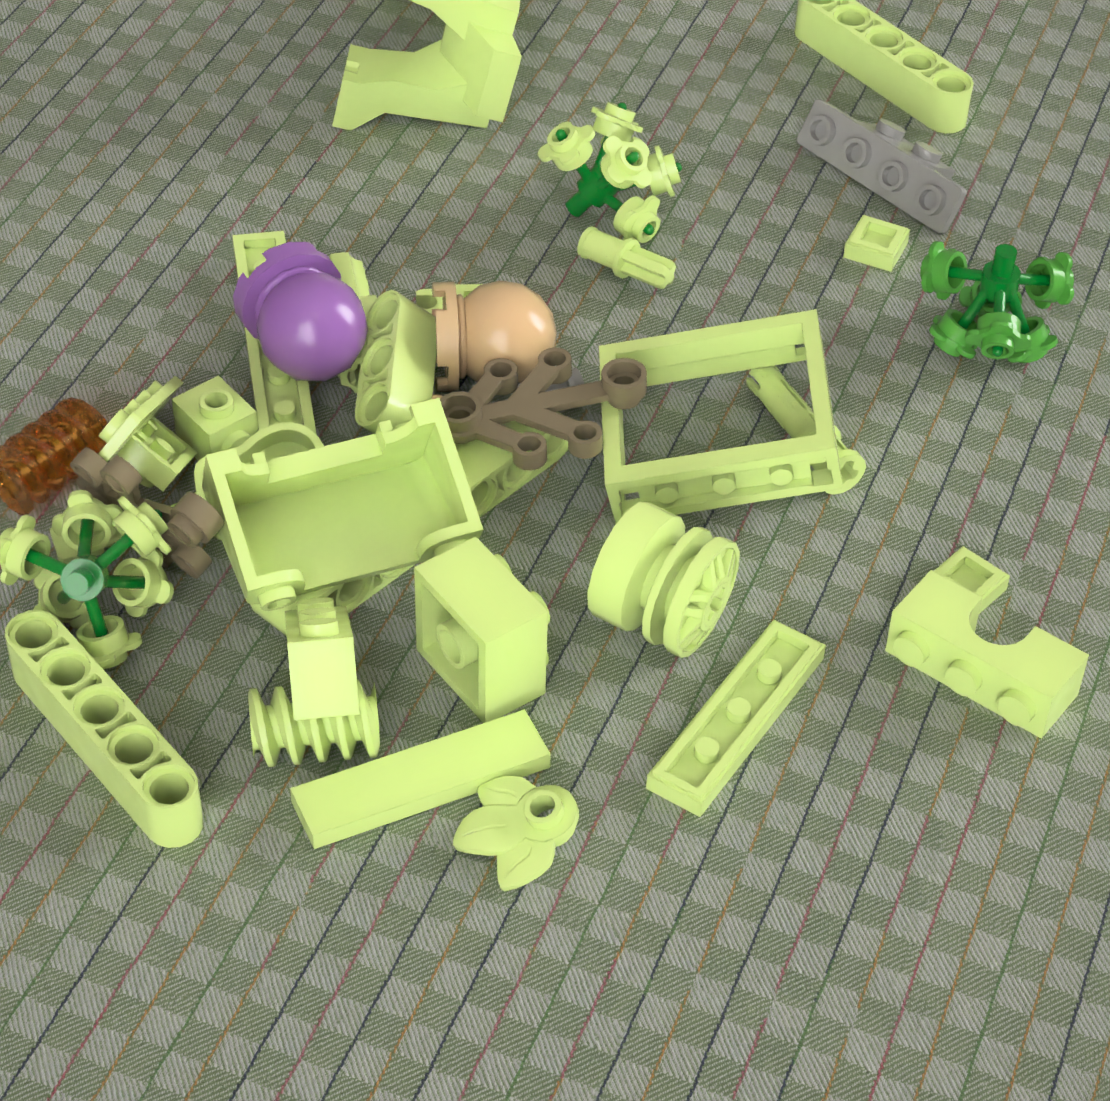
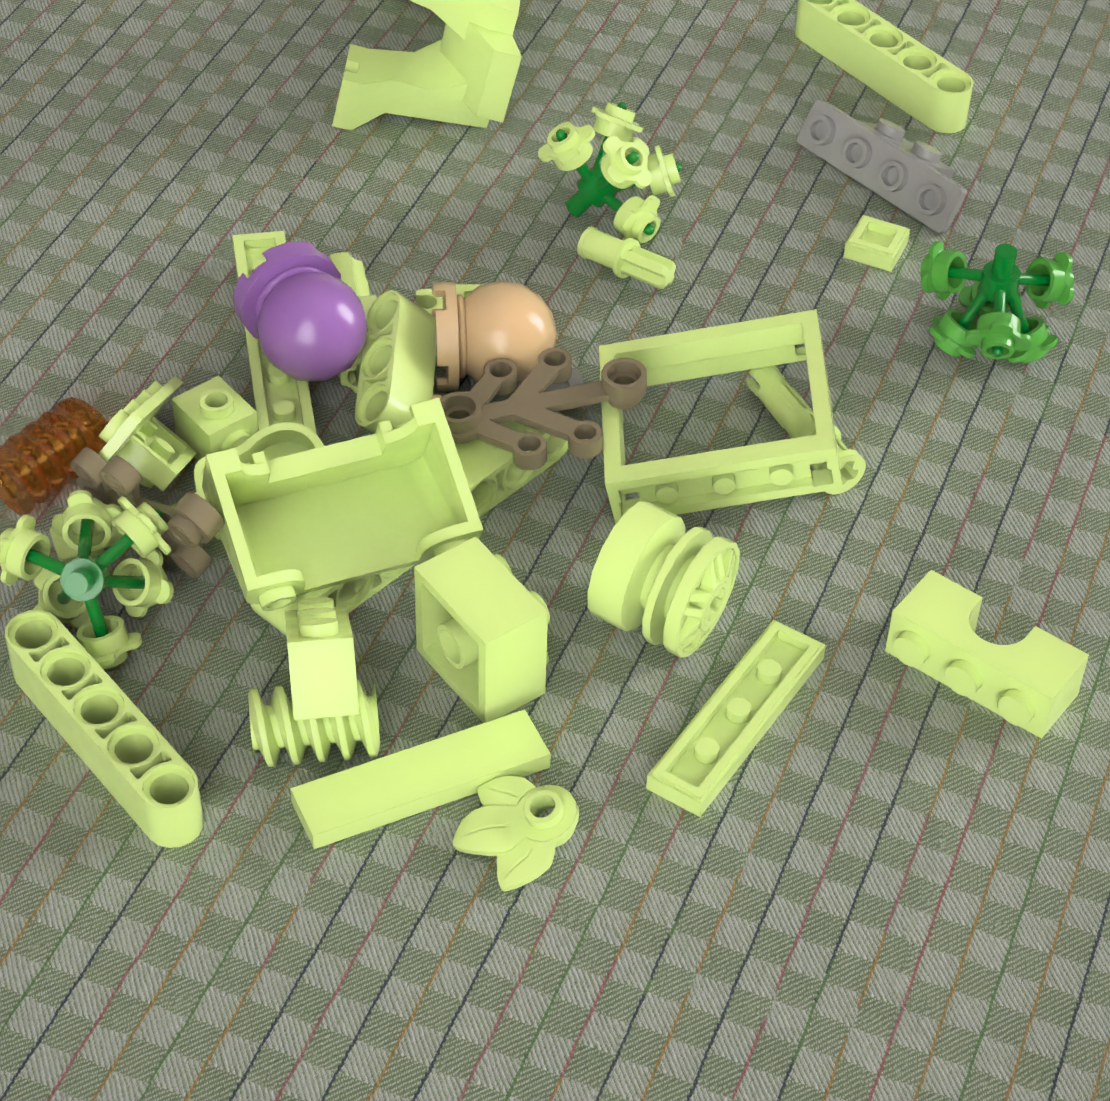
(975, 575): yellowish green tile -> none

